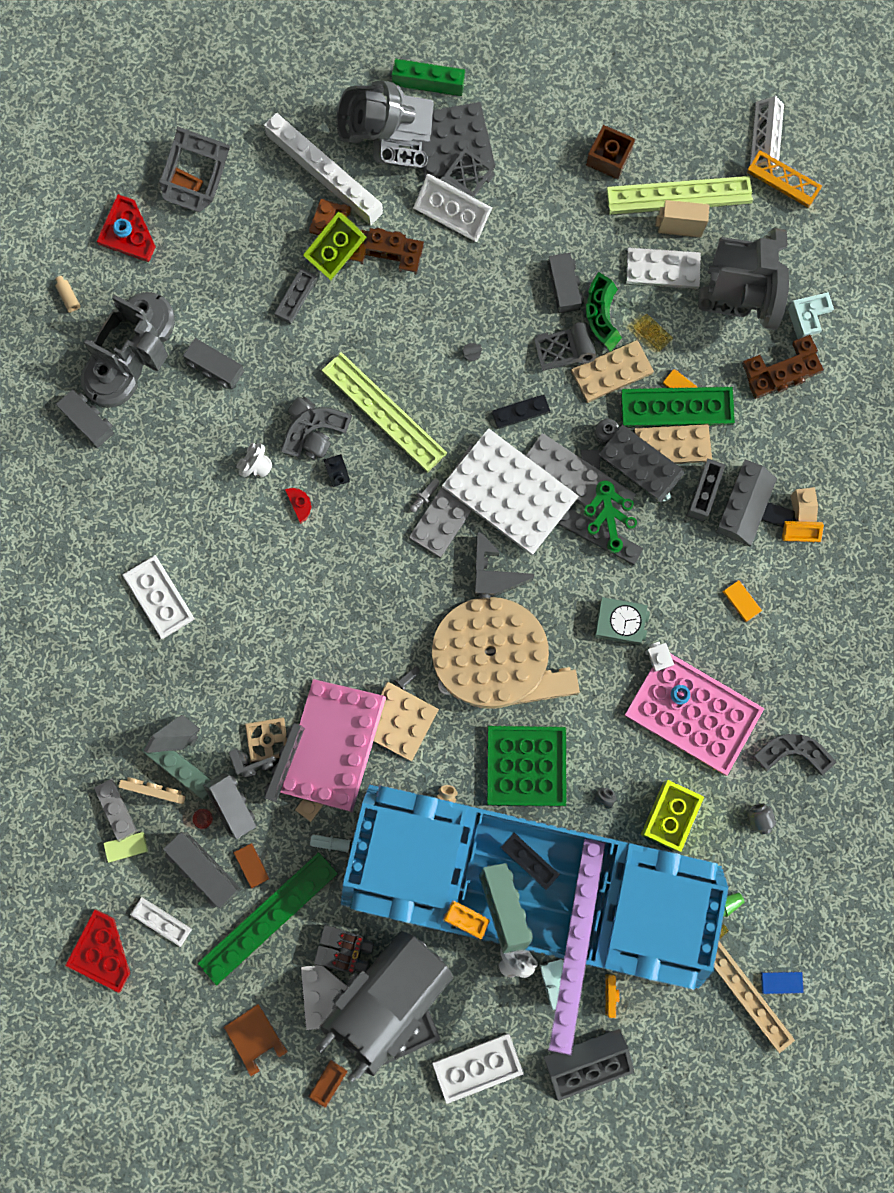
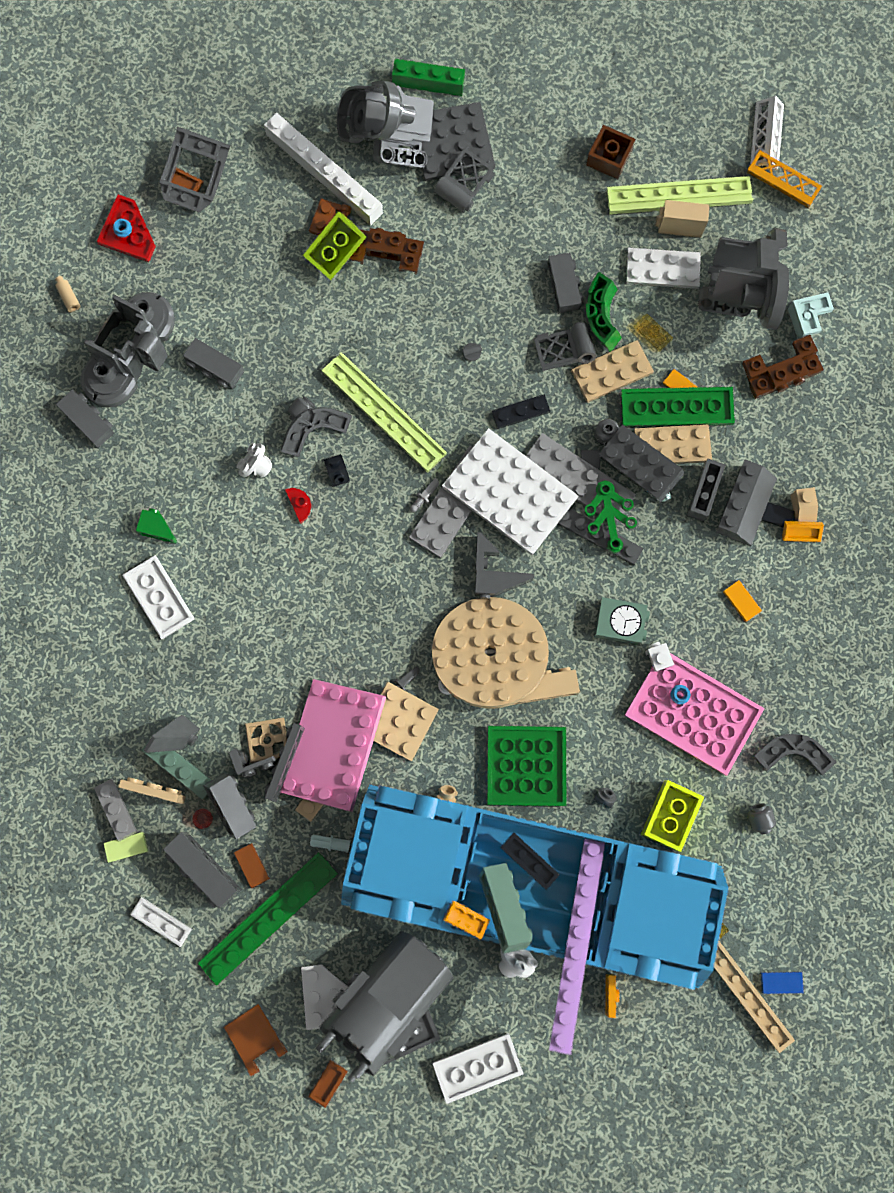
(101, 953): red plate -> none
(154, 526): none -> green slope
(296, 296): dark grey plate -> none
(316, 444): dark grey head -> none
(349, 950): dark grey hips -> none
(452, 207): white tile -> none
(551, 976): light aqua panel -> none
(589, 1064): dark grey slope -> none
(732, 903): bright green cone -> none

